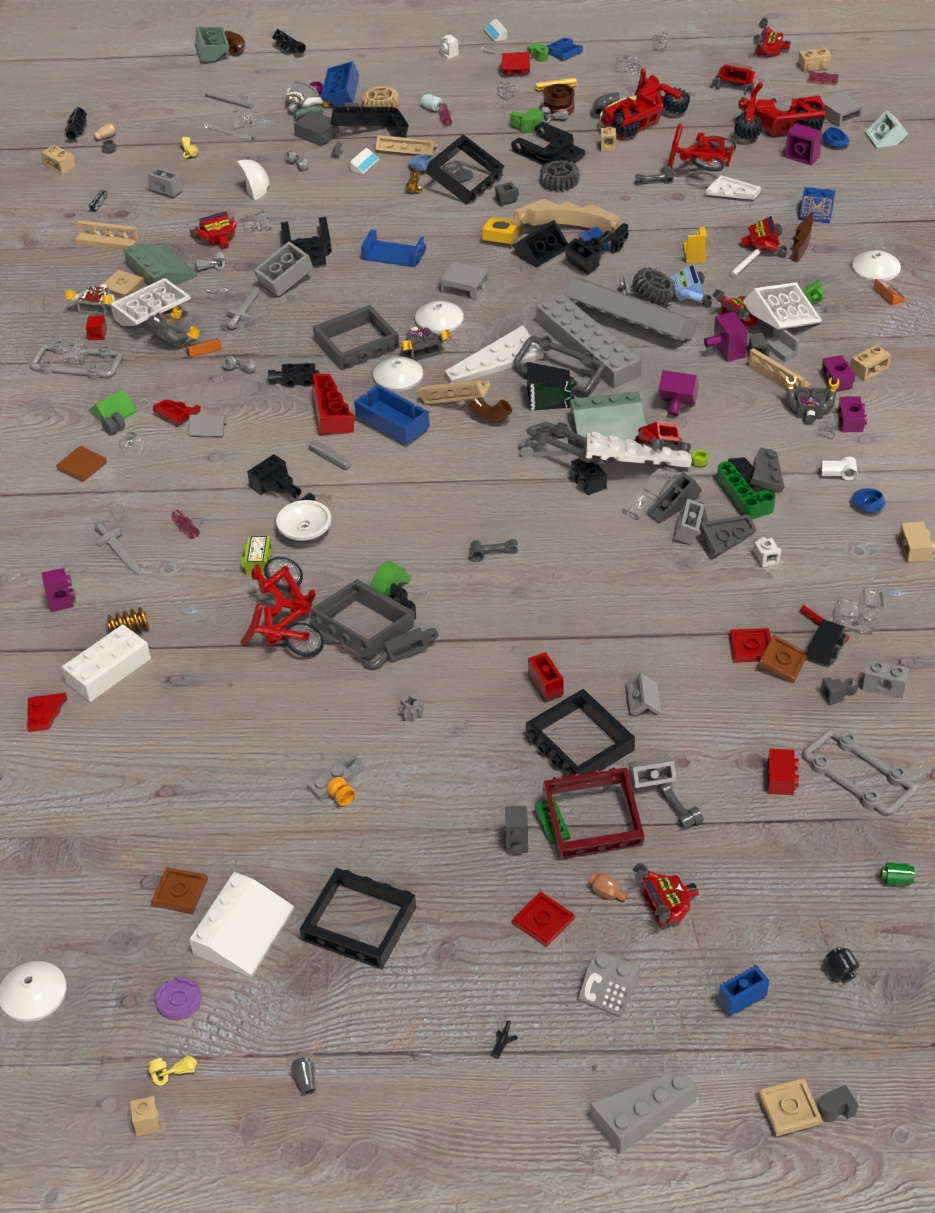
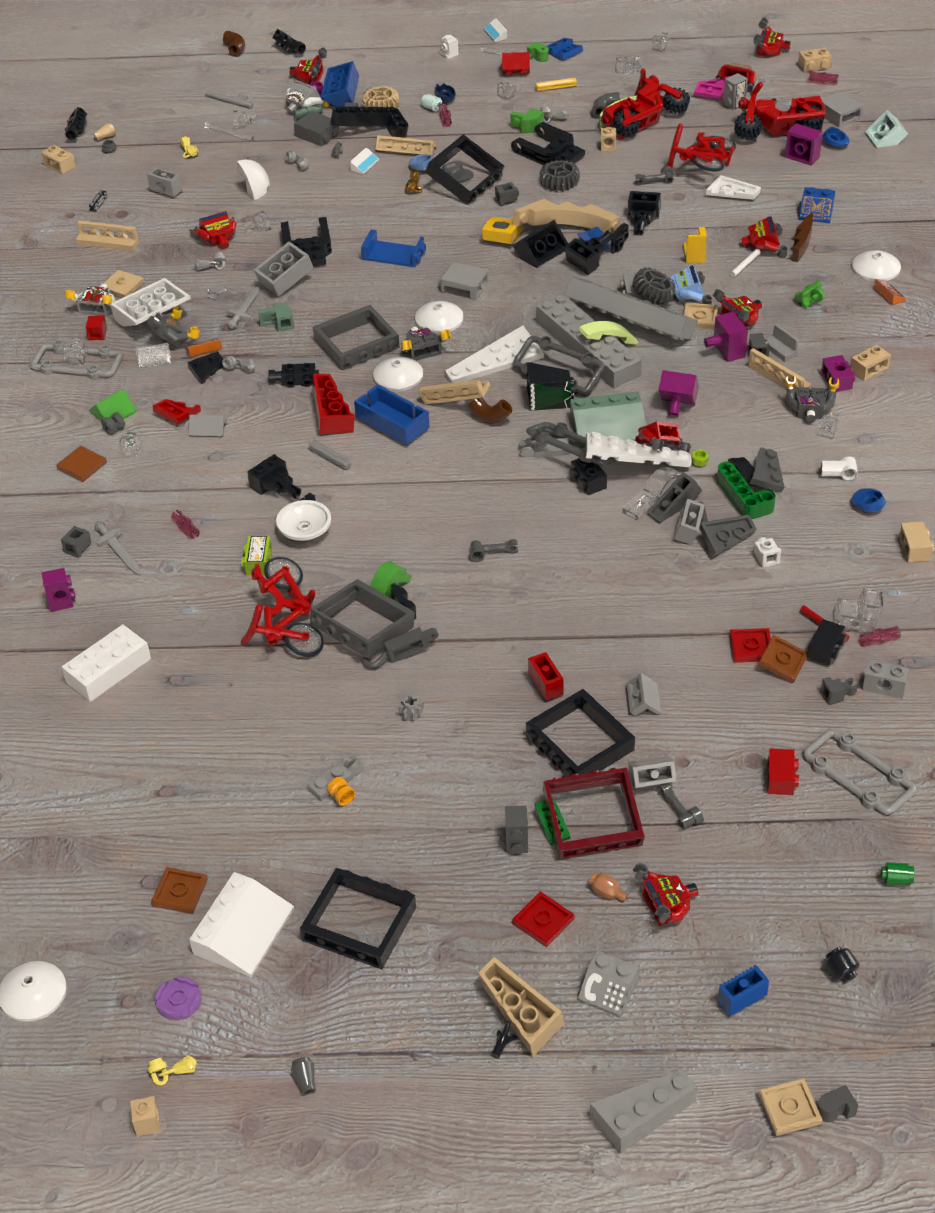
(43, 711): red wing -> none
(75, 541): none -> dark grey brick
(130, 621): pearl gold piece -> none
(153, 355): none -> clear slope
(156, 263): sand green slope -> none
(206, 366): none -> black wing
(211, 42): sand green slope -> none
(278, 314): none -> sand green brick
(310, 70): none -> torso
(445, 92): none -> dark blue hair
(529, 1012): none -> tan wedge
(559, 97): copper wheel -> none
(595, 330): none -> yellowish green slope
(643, 208): none -> black brick
(703, 313): none -> tan tile
(710, 89): none -> dark pink wing
(734, 89): none -> light grey brick
(781, 306): white slope -> none
(851, 414): magenta brick -> none
(879, 636): none -> clear pink pin

